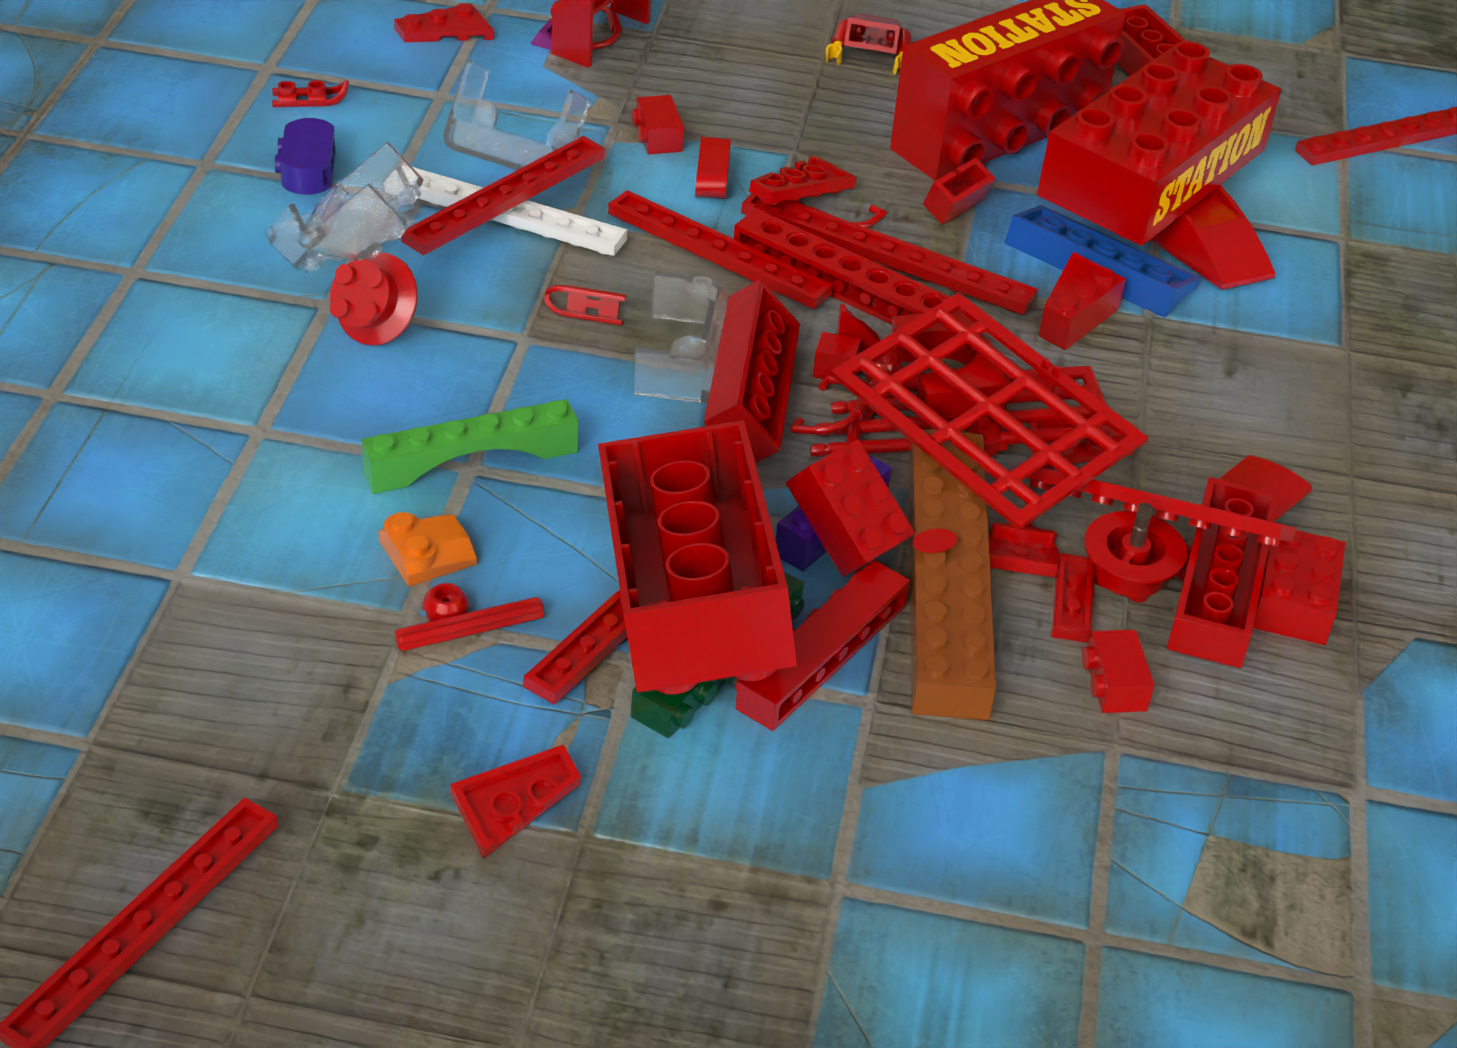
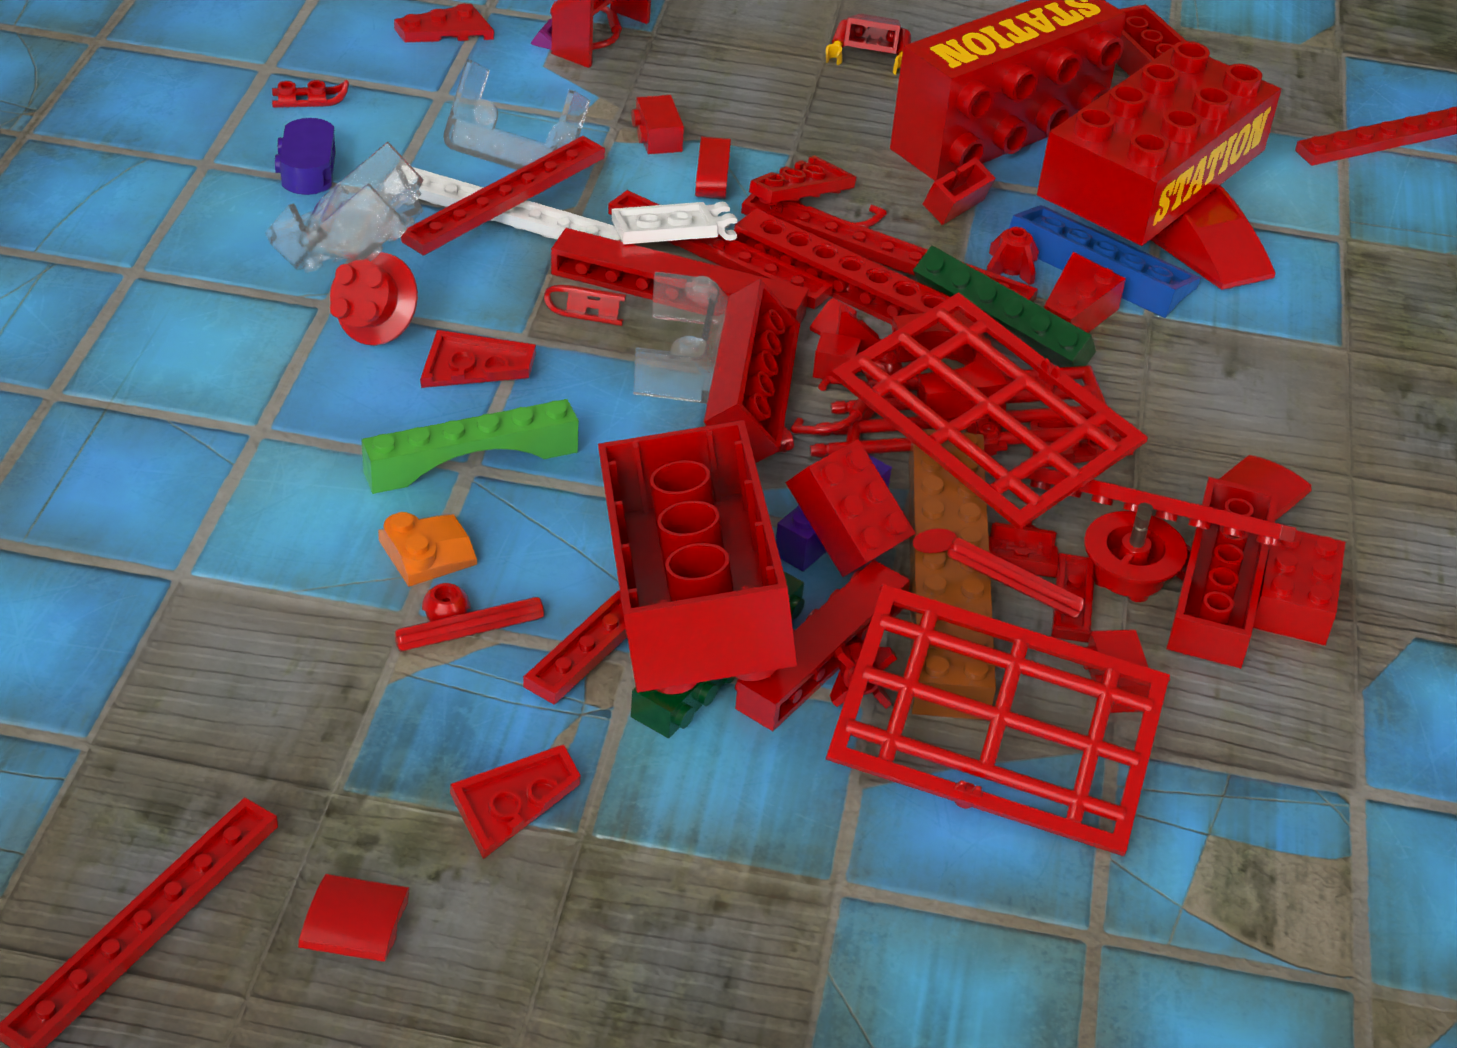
(354, 917): none -> red slope
(475, 359): none -> red wing
(633, 268): none -> red brick
(673, 222): none -> white tile
(787, 441): none -> red piece
(828, 317): none -> red slope
(847, 662): none -> red brick
(965, 793): none -> red door
(1014, 254): none -> red brick
(1015, 577): none -> red axle
(1037, 327): none -> dark green brick

